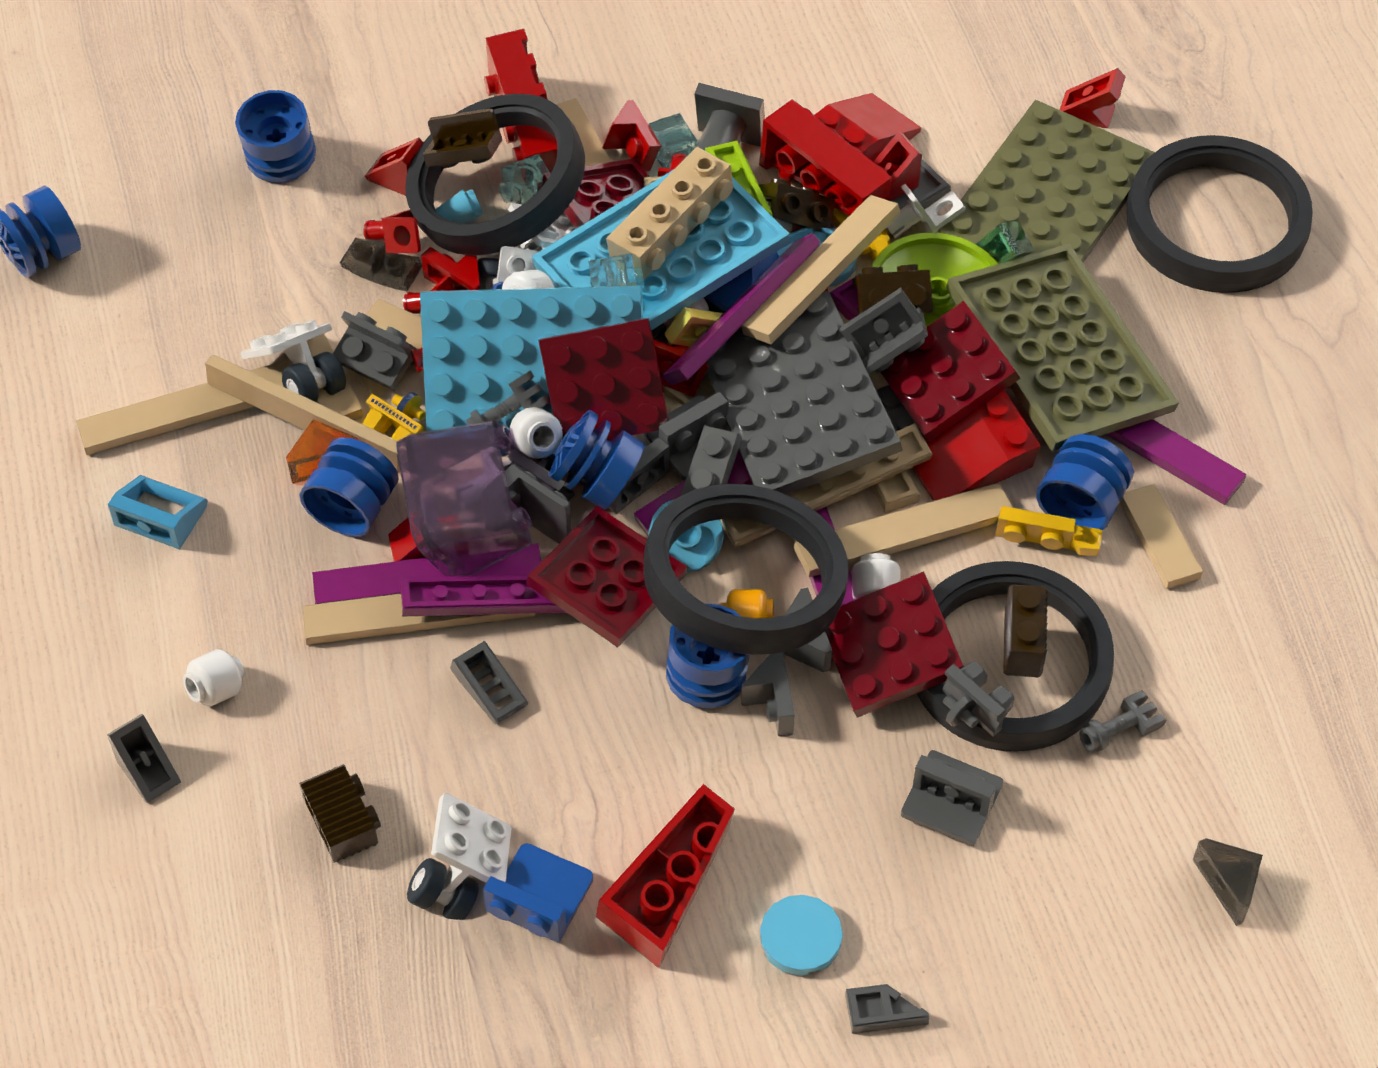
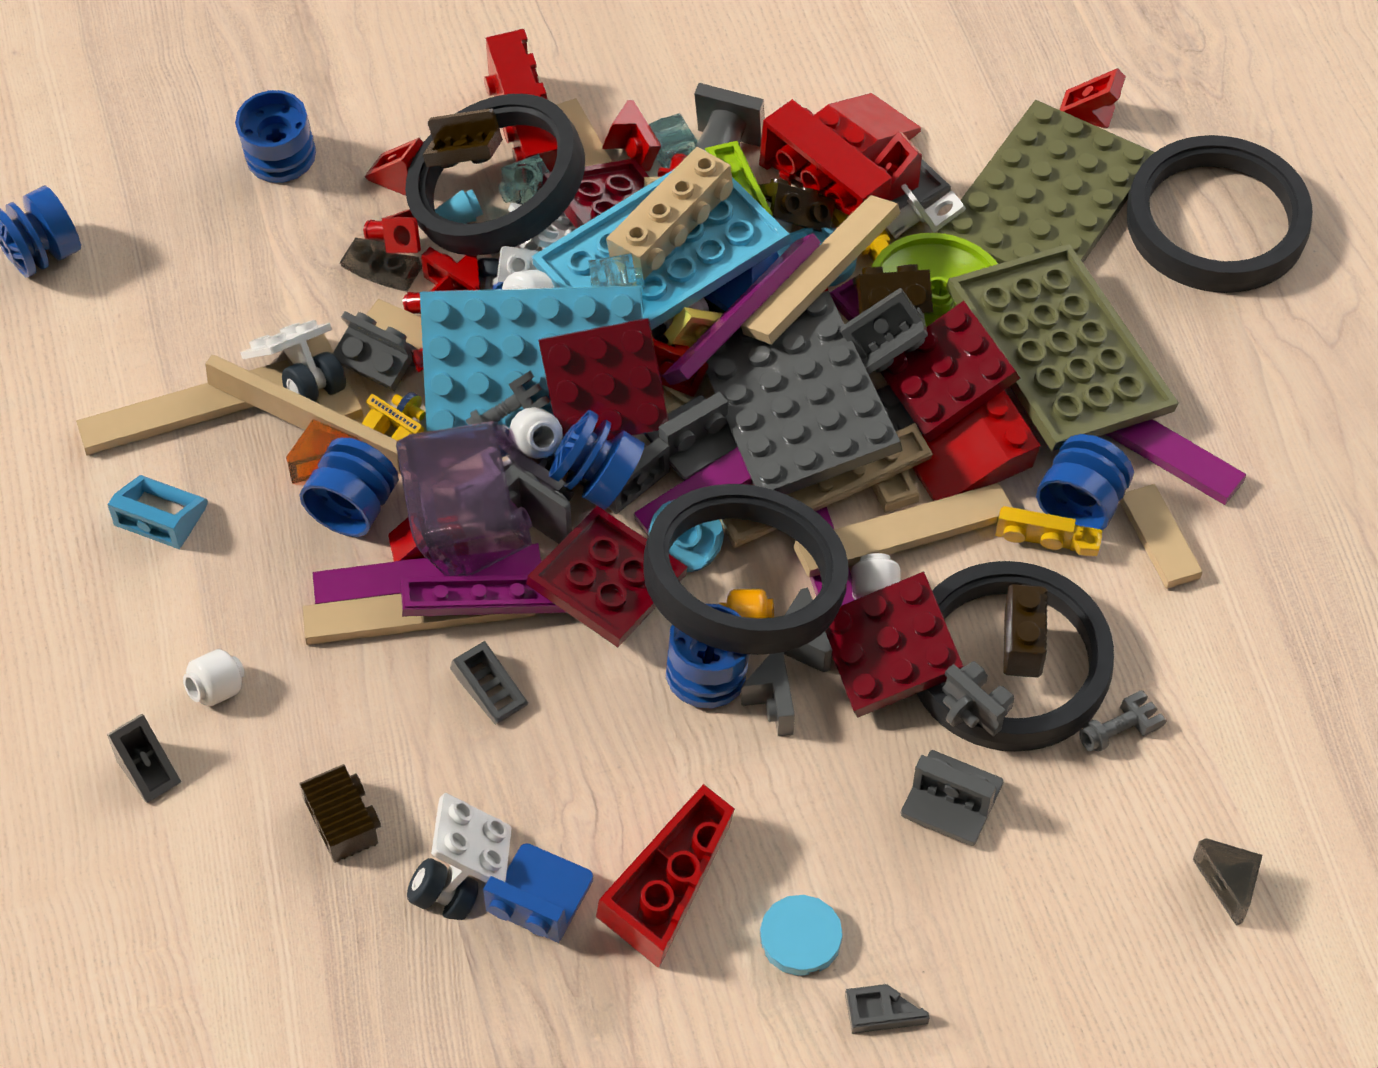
(712, 459): dark grey plate -> none
(1007, 242): clear green slope -> none

